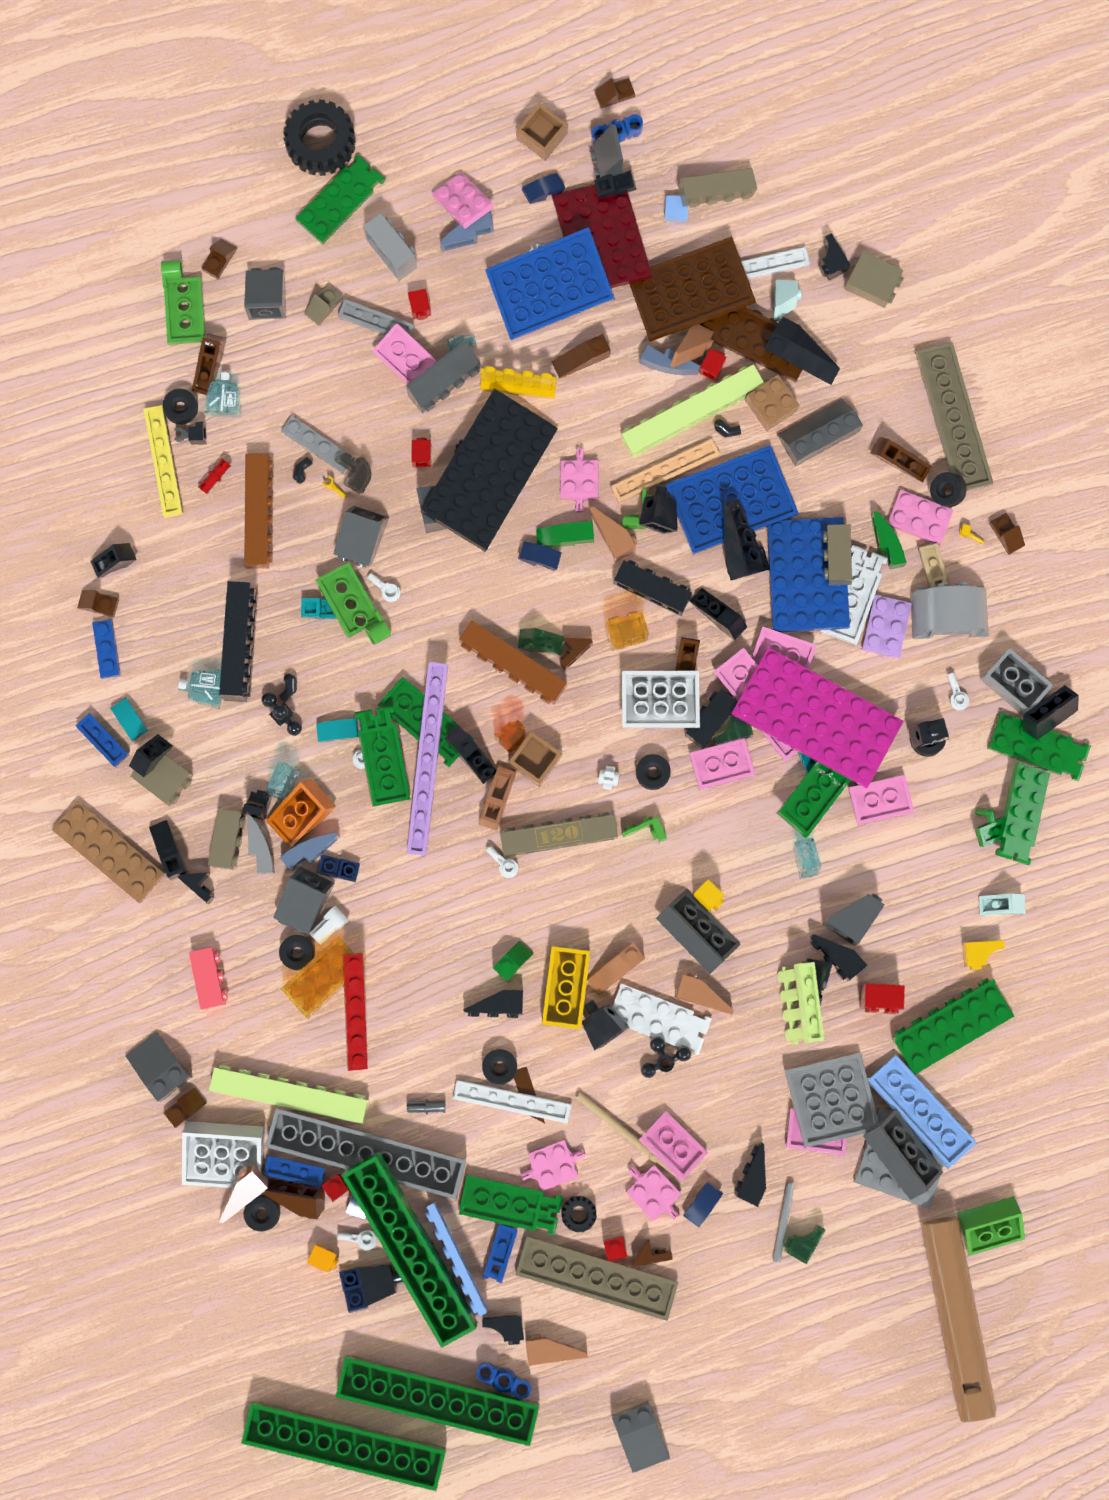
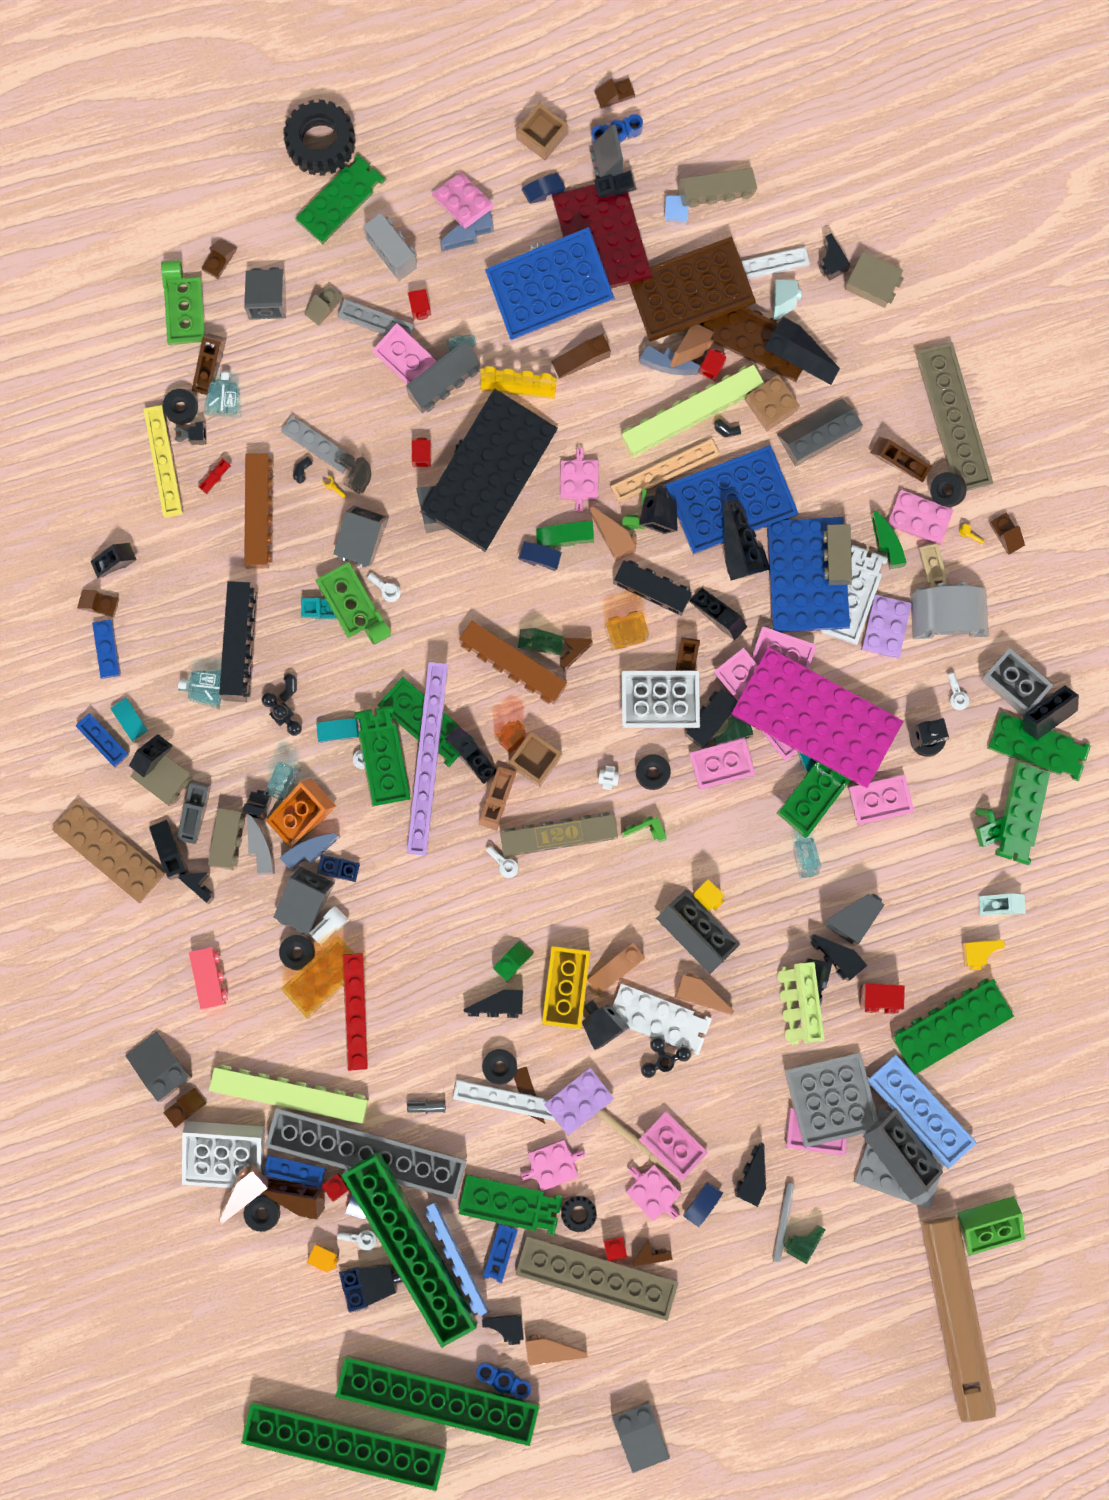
(193, 811): none -> dark grey slope
(579, 1101): none -> lavender plate

